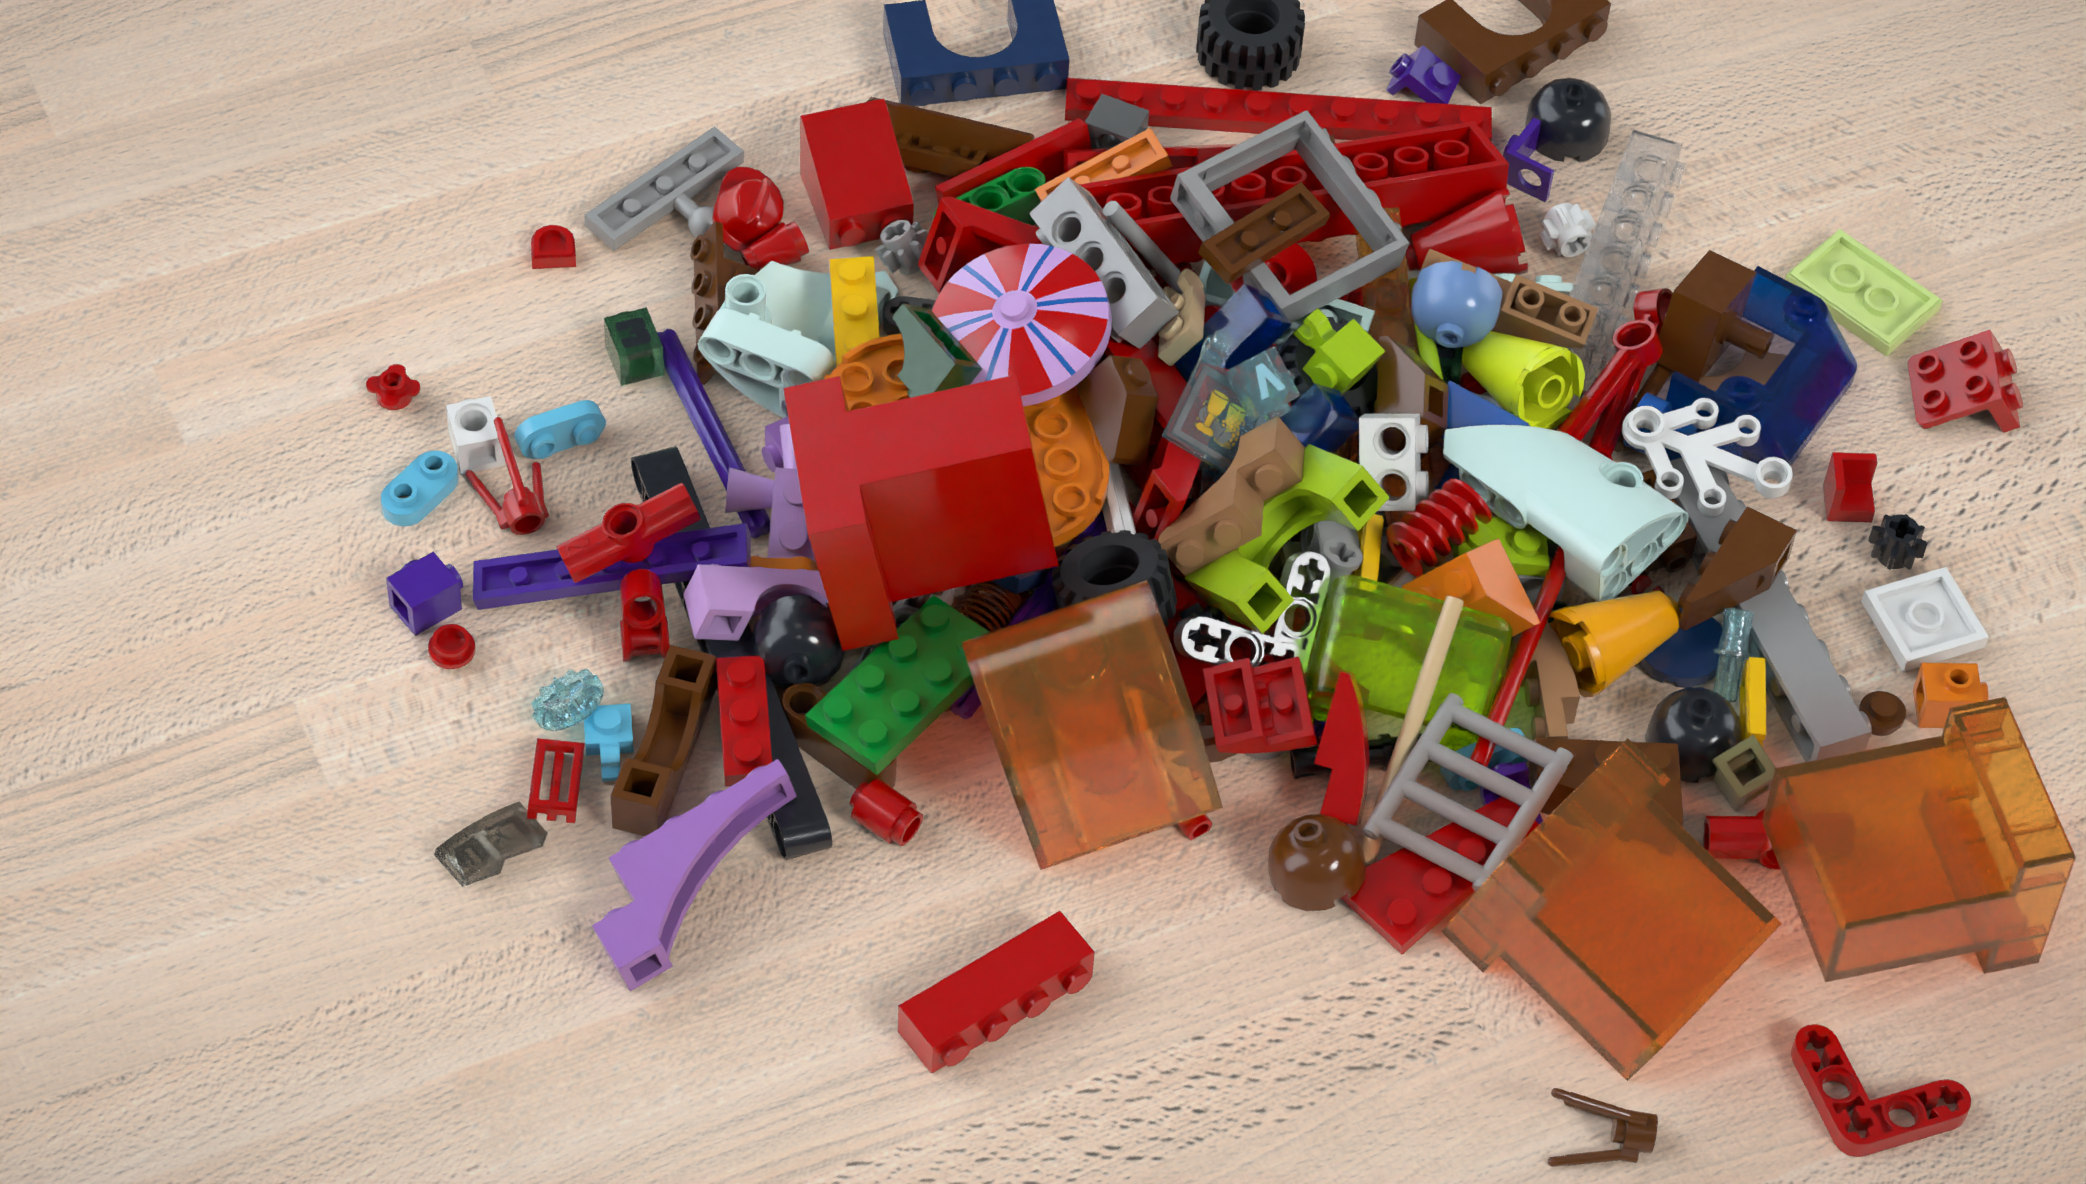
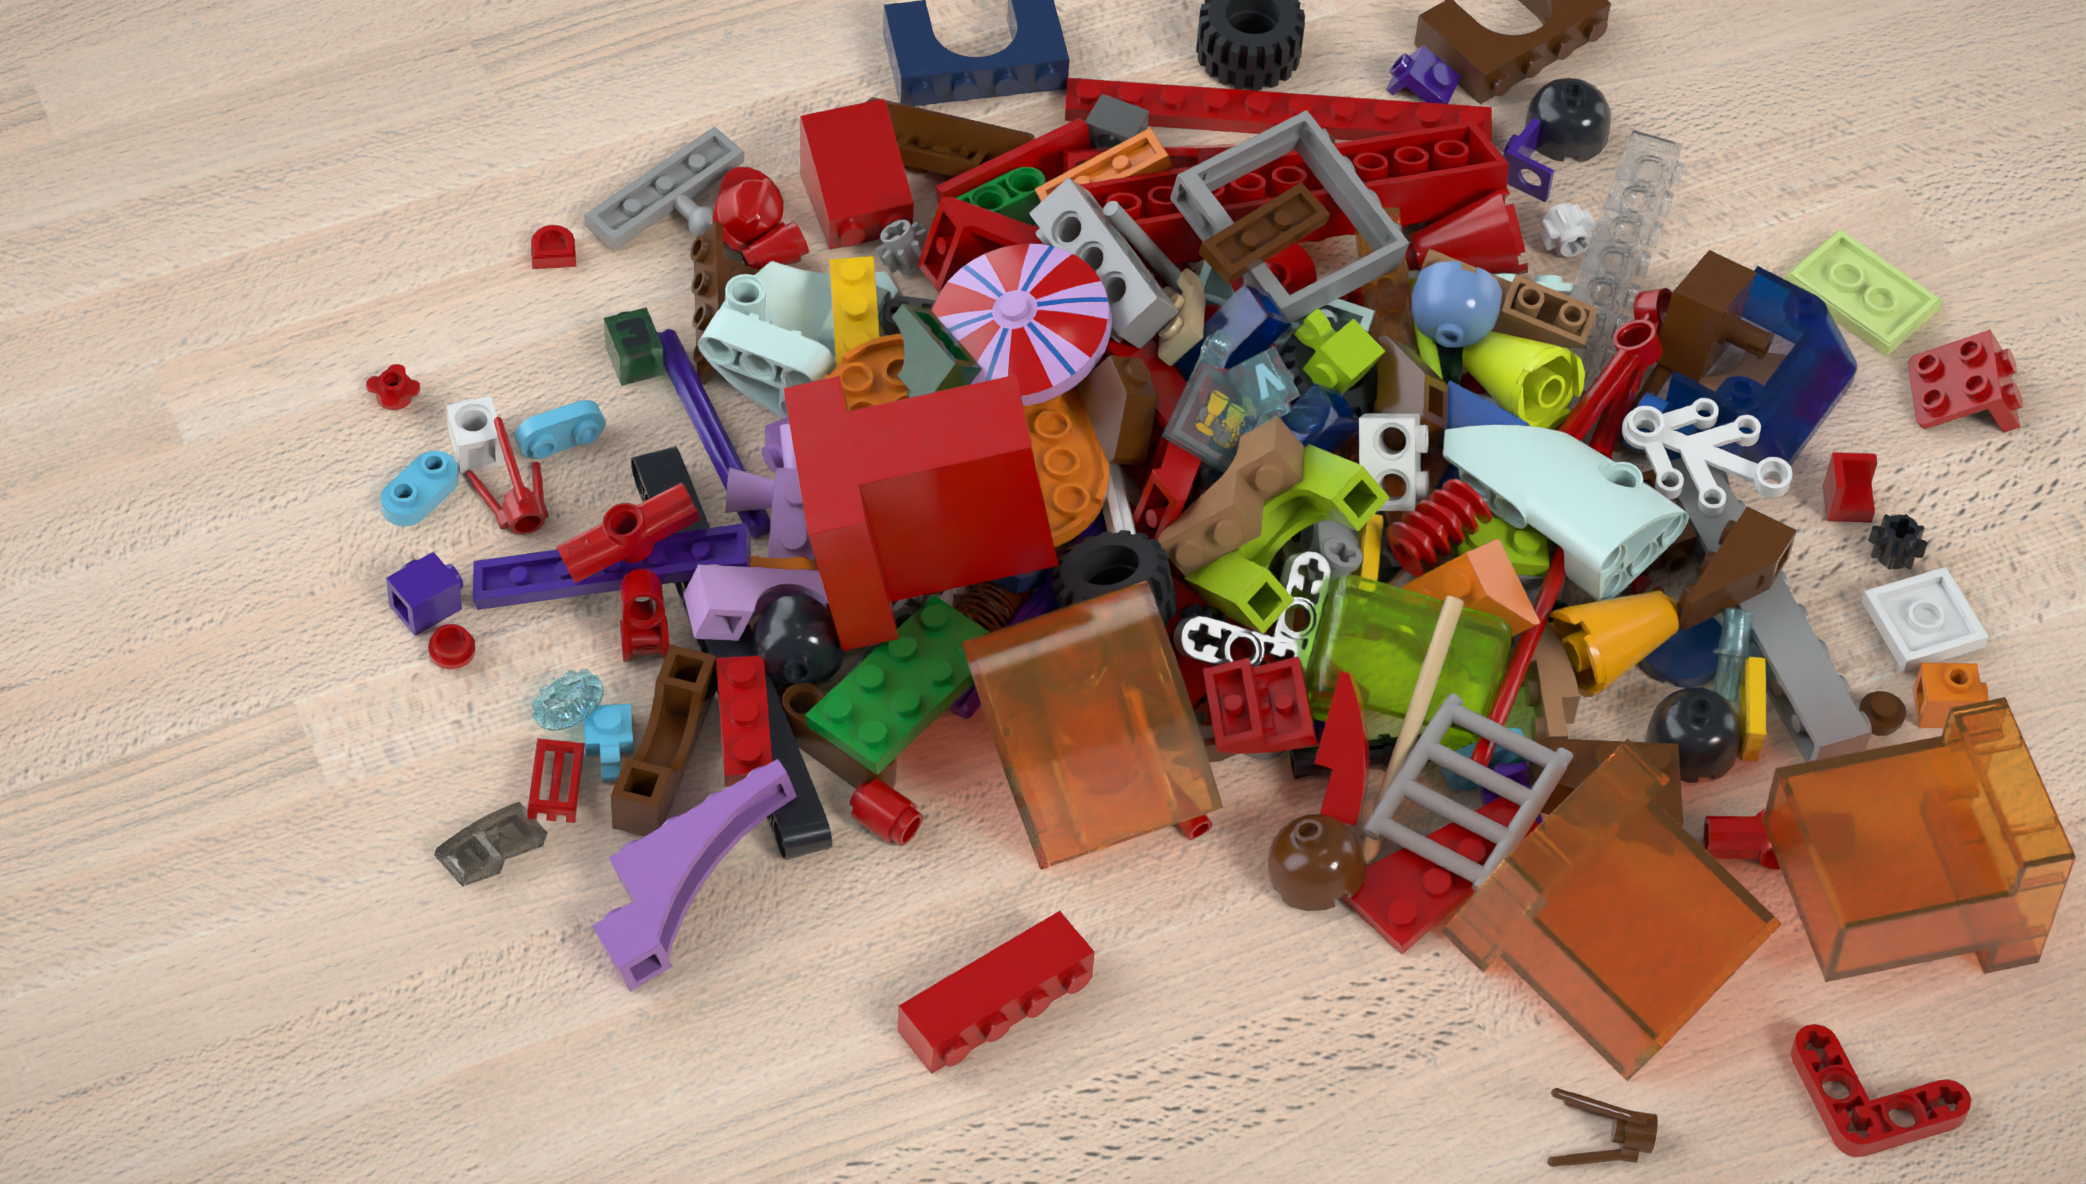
(1743, 772): olive brick -> none

